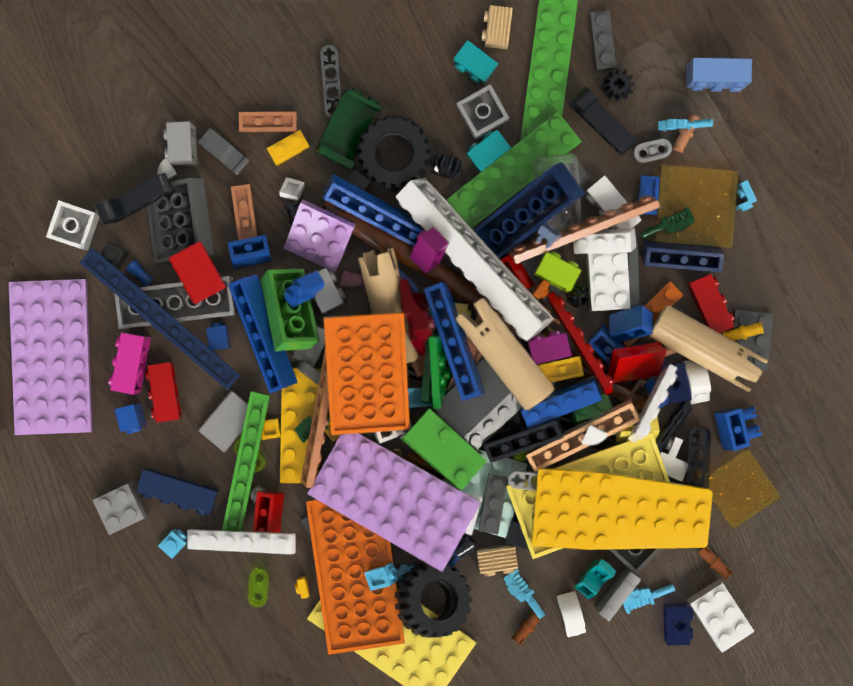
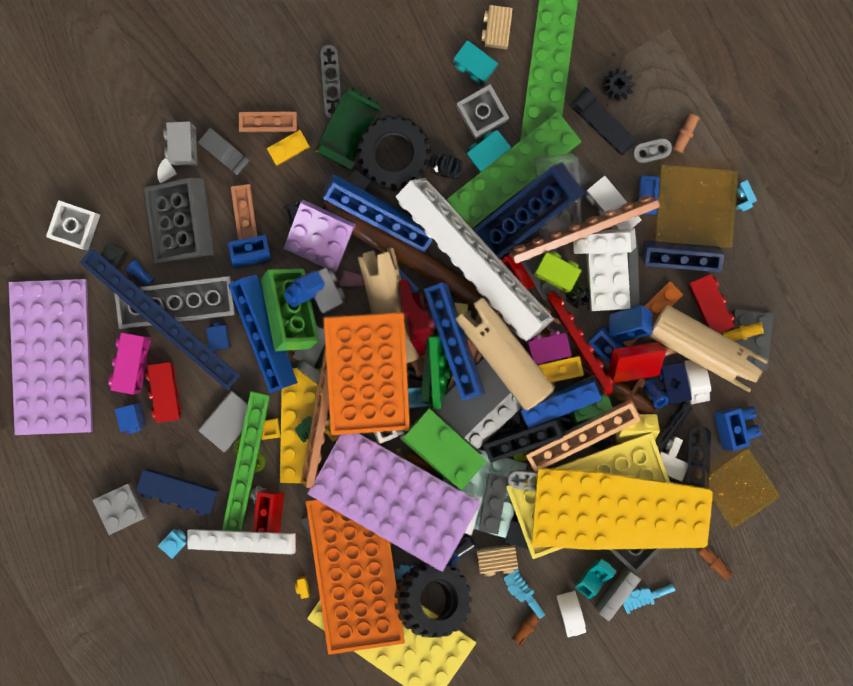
(134, 200): black beam -> none
(197, 272): red piece -> none
(257, 586): clear neon green plate -> none
(292, 189): white plate -> none
(381, 576): medium azure bracket -> none
(429, 249): magenta brick -> none
(541, 289): orange plate -> none
(550, 234): sand blue tile -> none
(594, 435): white tile -> none
(602, 40): dark grey plate -> none
(651, 408): white plate -> none
(671, 224): dark green piece -> none
(672, 124): medium azure piece -> none
(672, 634): clear blue brick -> none
(718, 74): medium blue brick -> none
(720, 615): white brick -> none

